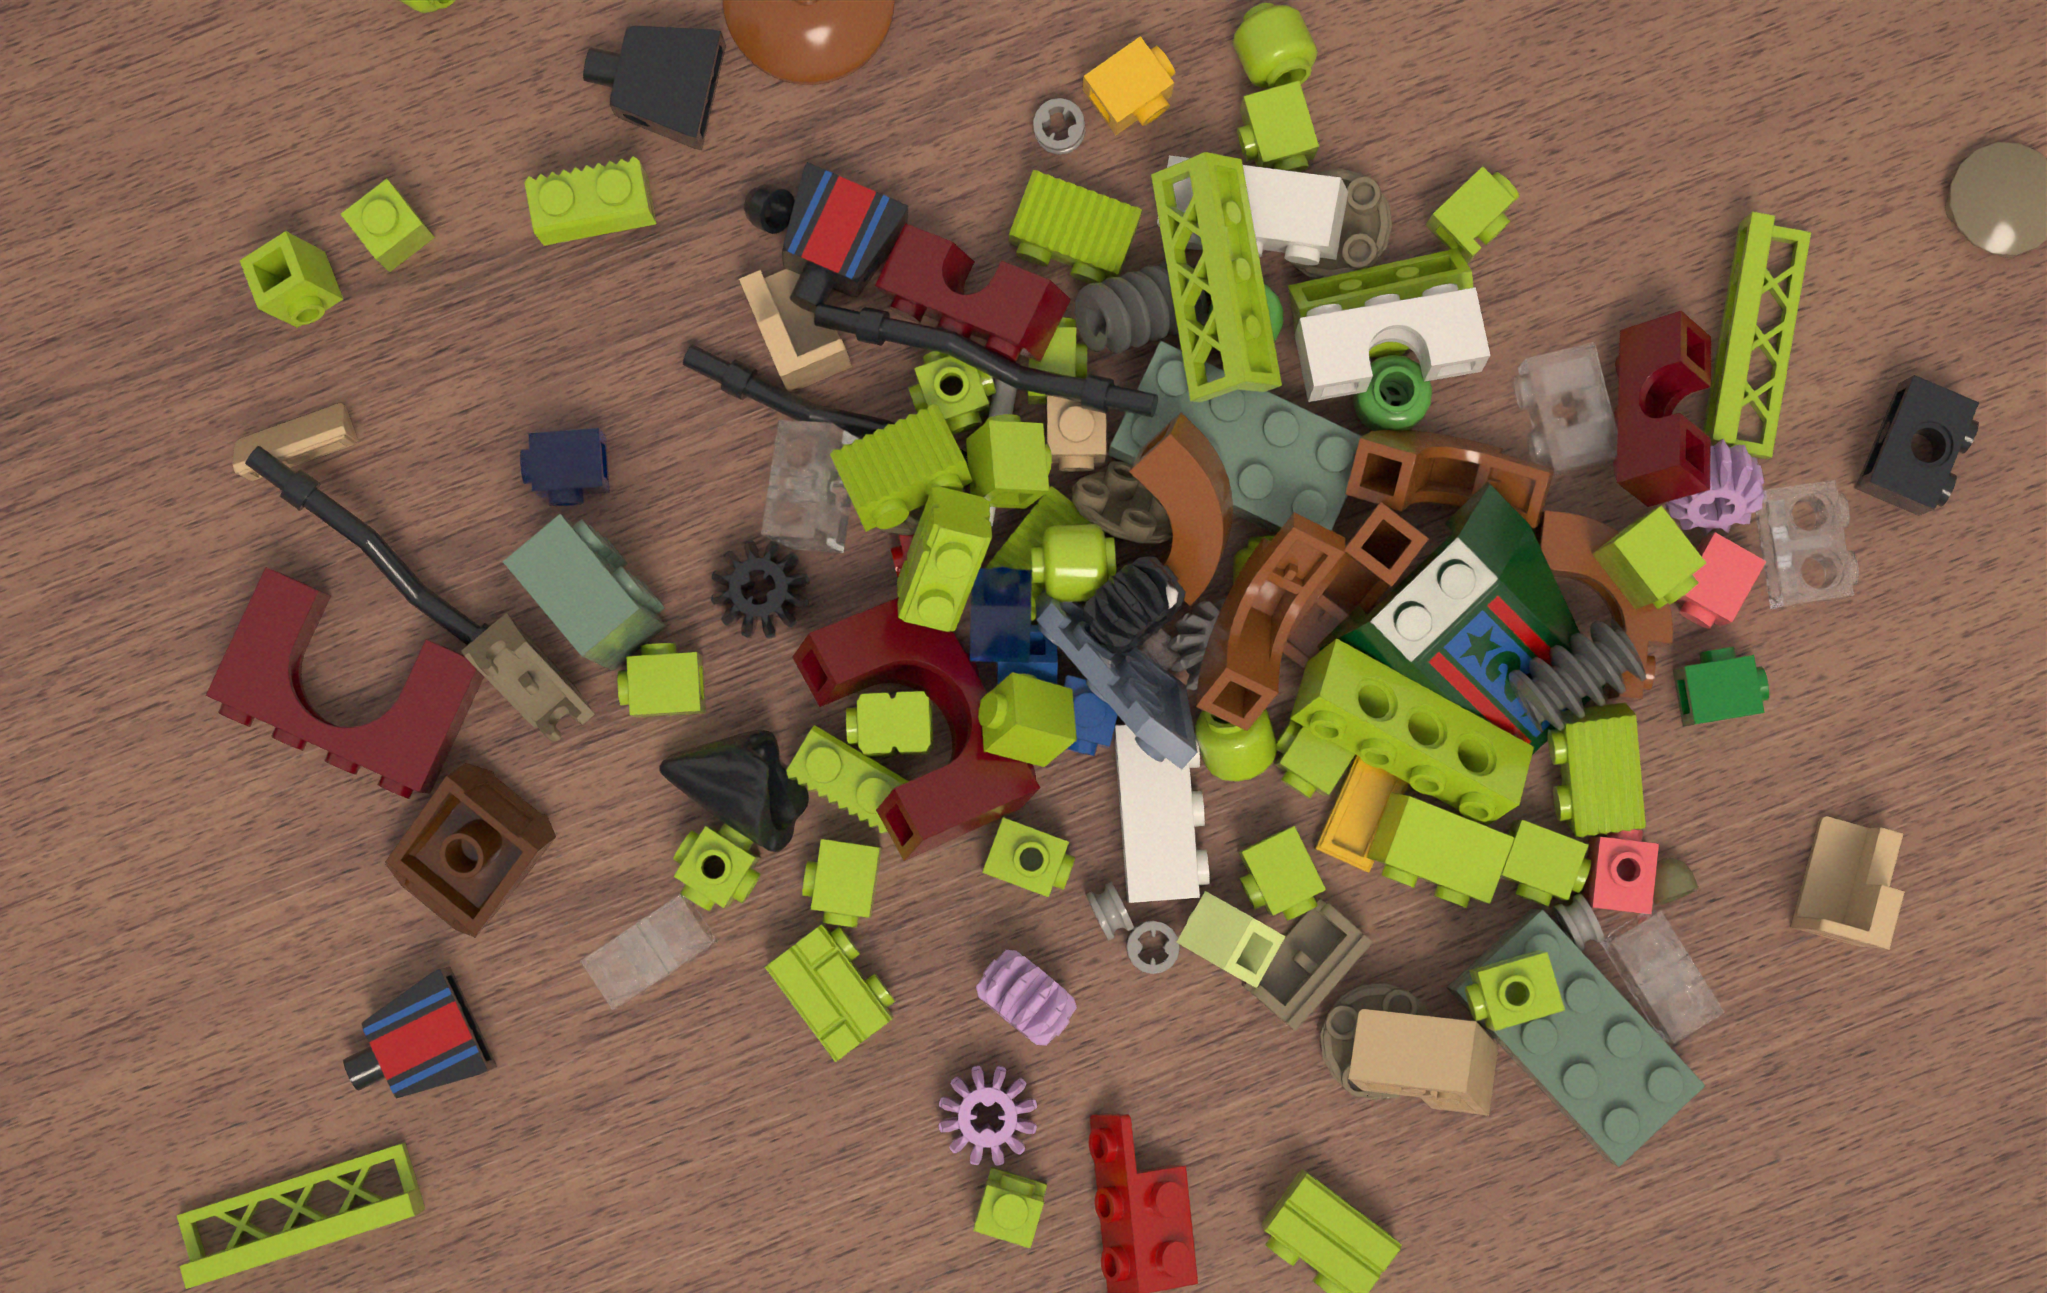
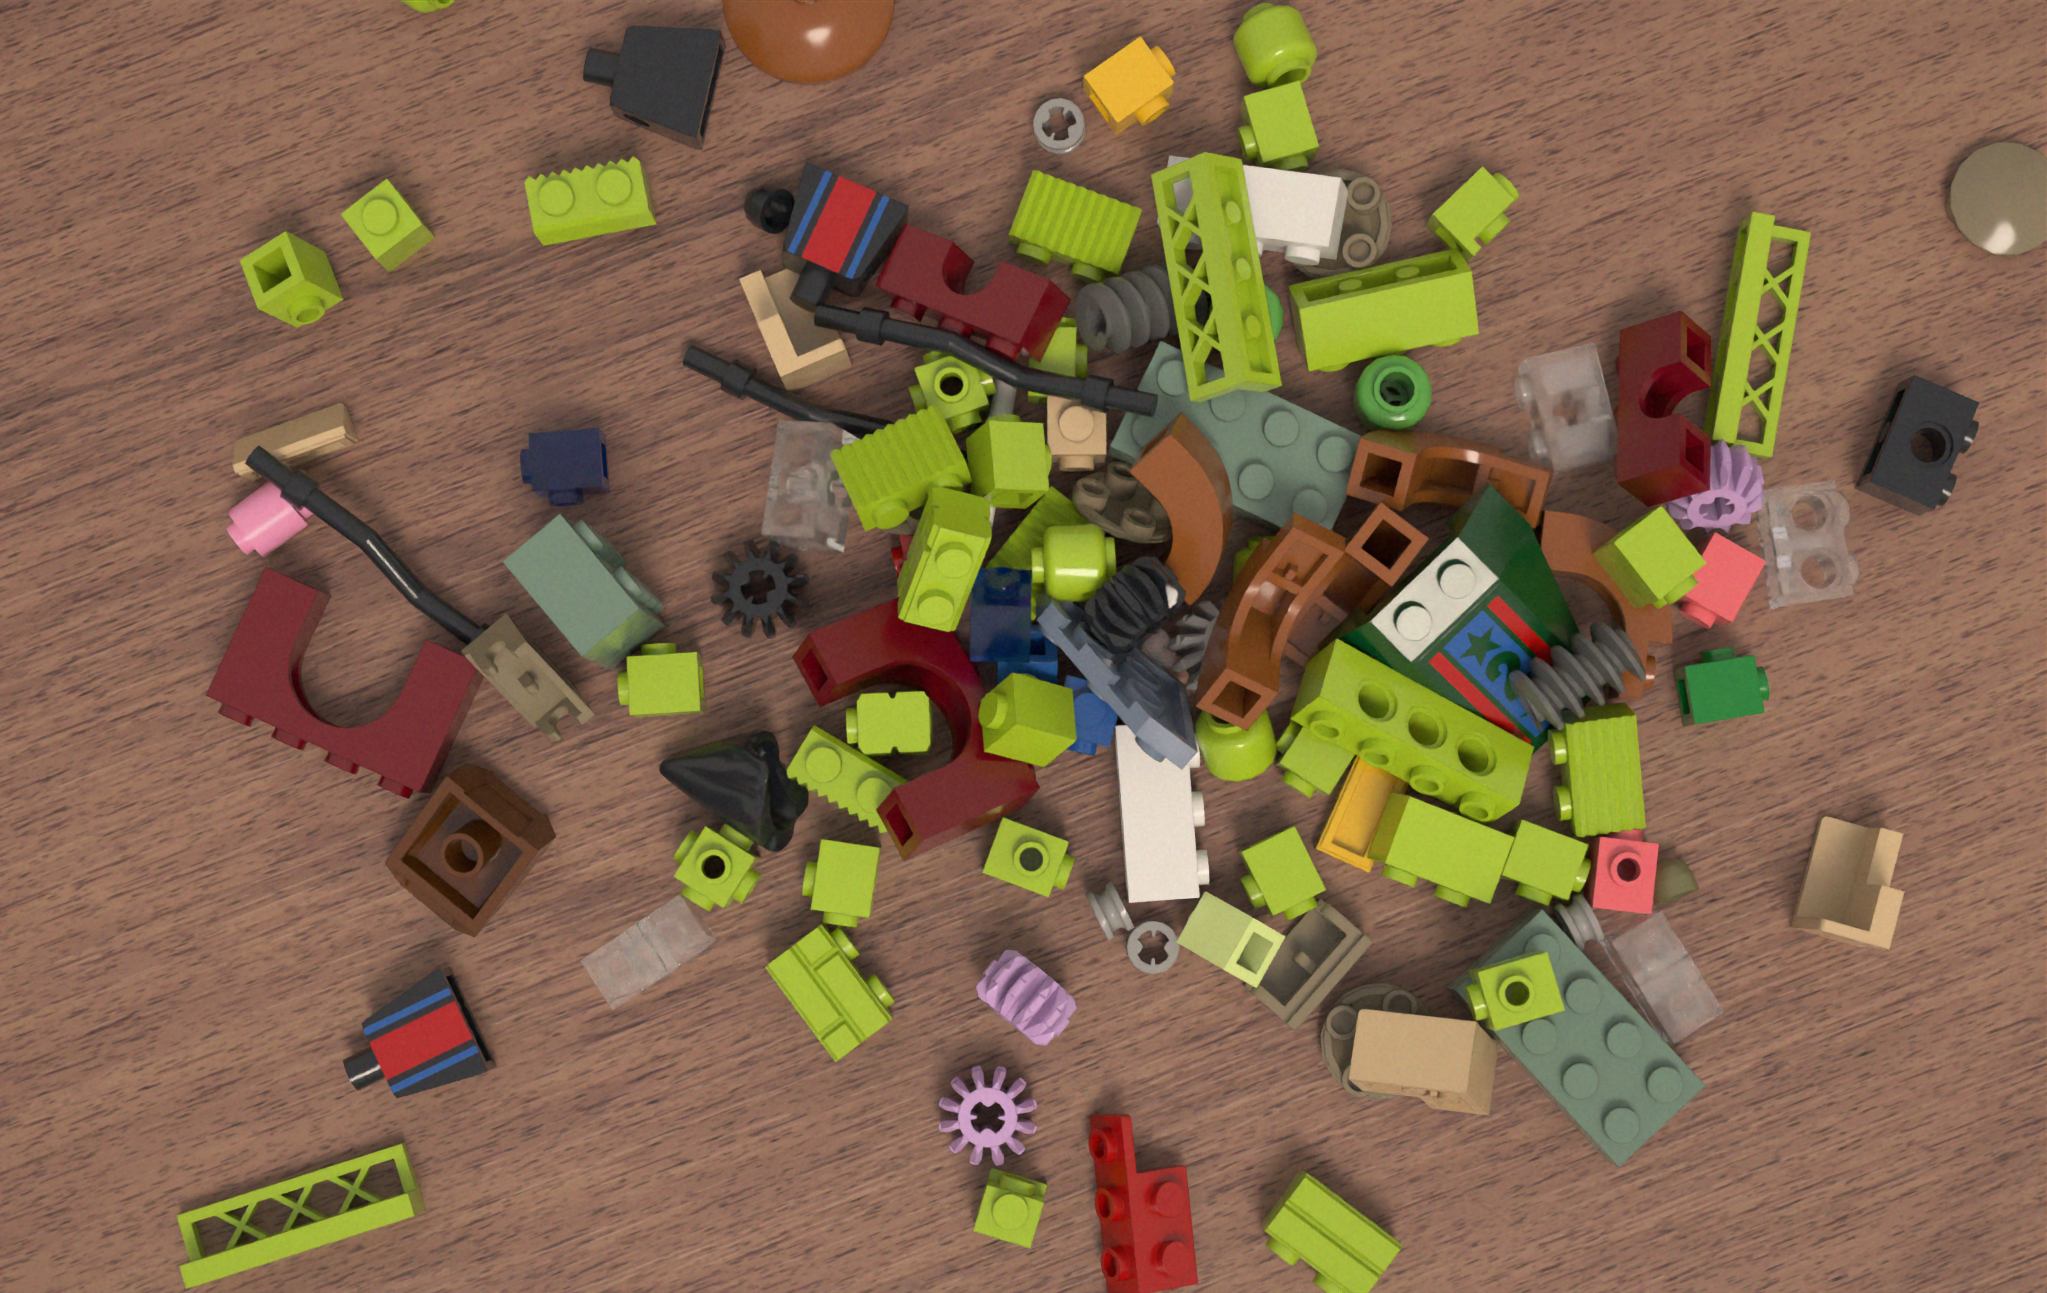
(265, 521): none -> bright pink brick
(1440, 328): white arch -> none

